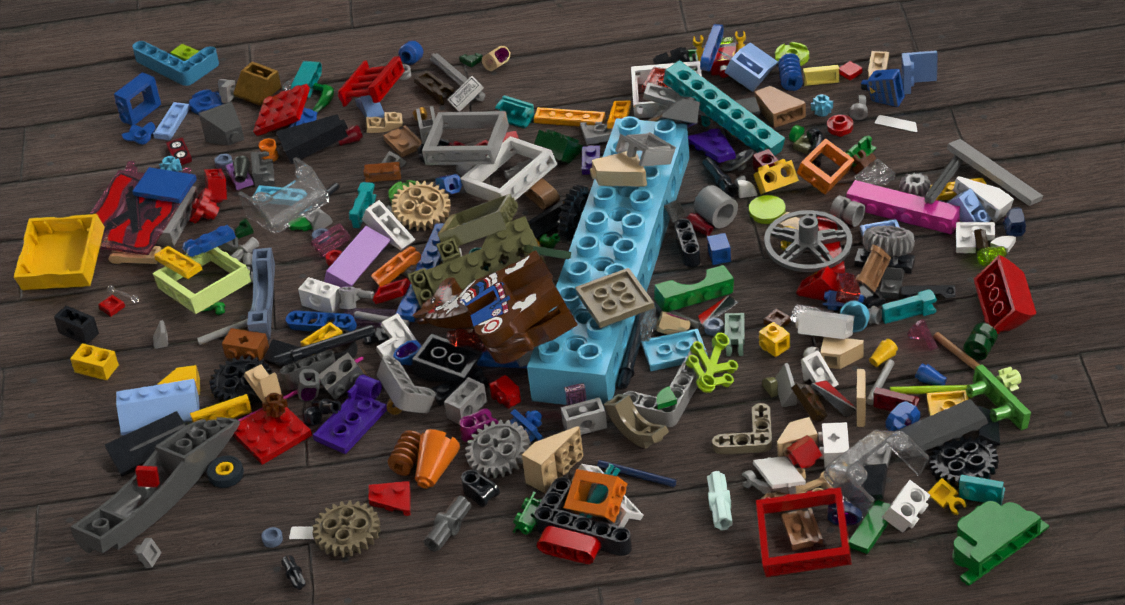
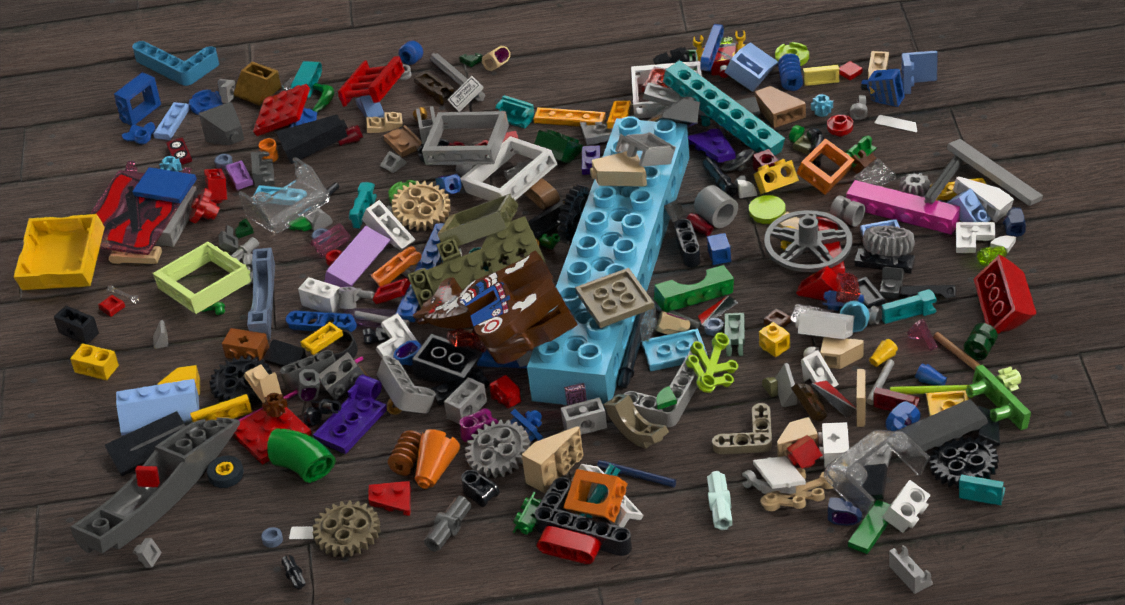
(178, 262): yellow tile -> none
(184, 52): lime plate -> none
(208, 241): blue hinge -> none
(222, 332): light grey bar -> none
(241, 166): pearl dark grey cone -> none
(299, 353): black axle -> none
(300, 453): none -> green brick
(382, 172): dark orange hinge -> none
(548, 252): dark green tile -> none
(801, 529): medium nougat plate -> none
(808, 560): red window -> none
(873, 268): medium nougat plate -> none
(909, 571): none -> light grey hinge
(945, 495): yellow plate -> none
(981, 238): dark brown tile -> none
(993, 535): green brick -> none

